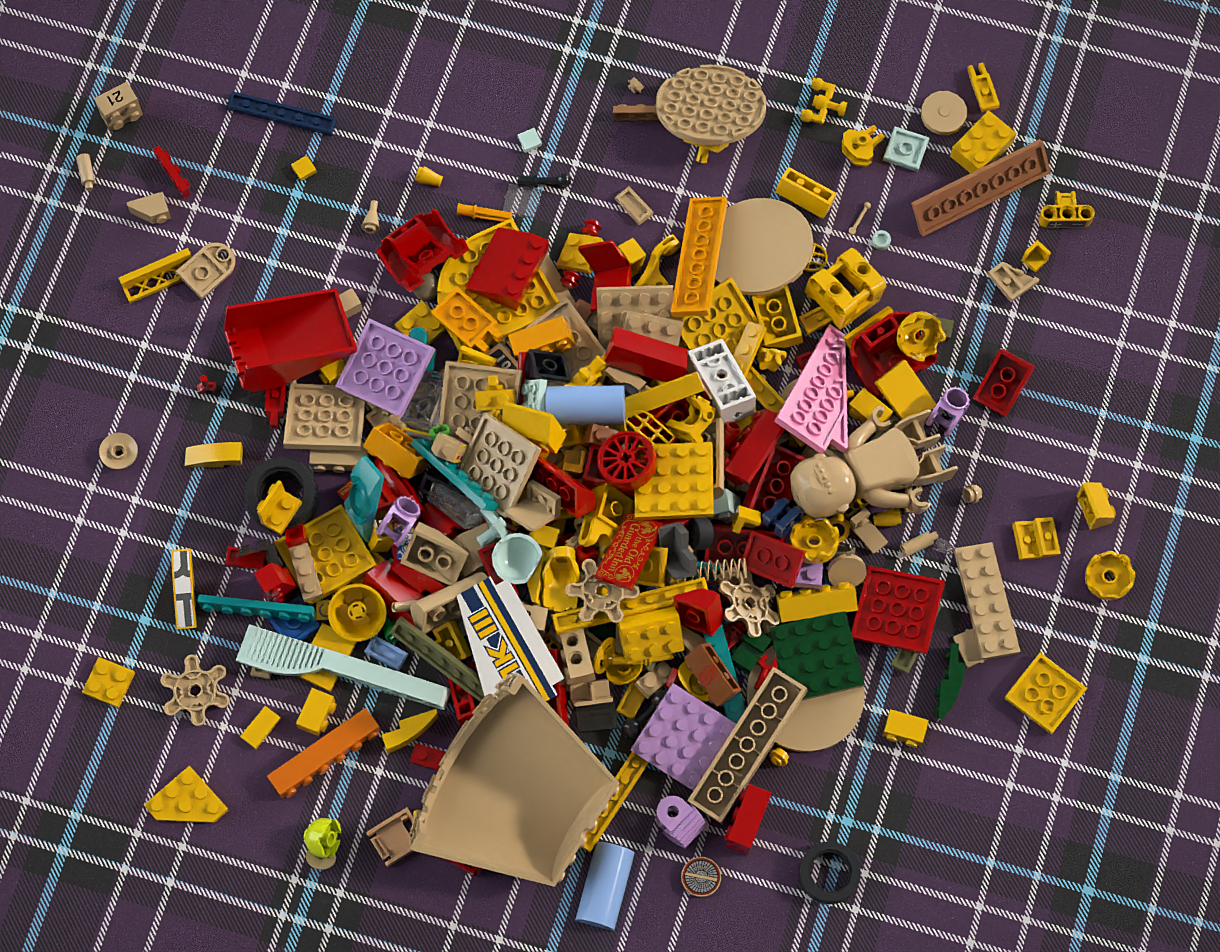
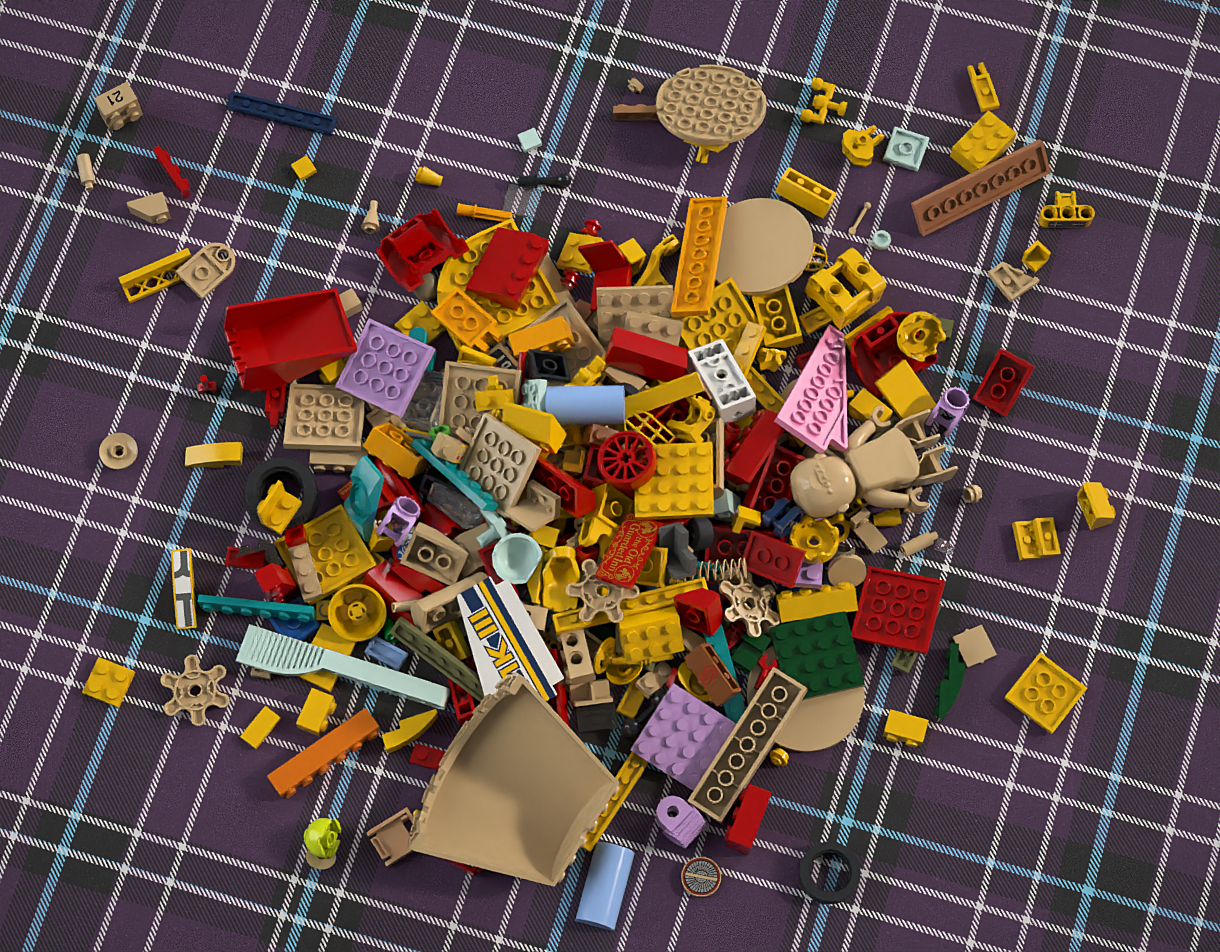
(186, 800): yellow plate -> none
(634, 205): tan tile -> none
(943, 112): tan wheel -> none
(986, 601): tan plate -> none
(1116, 564): yellow plate -> none

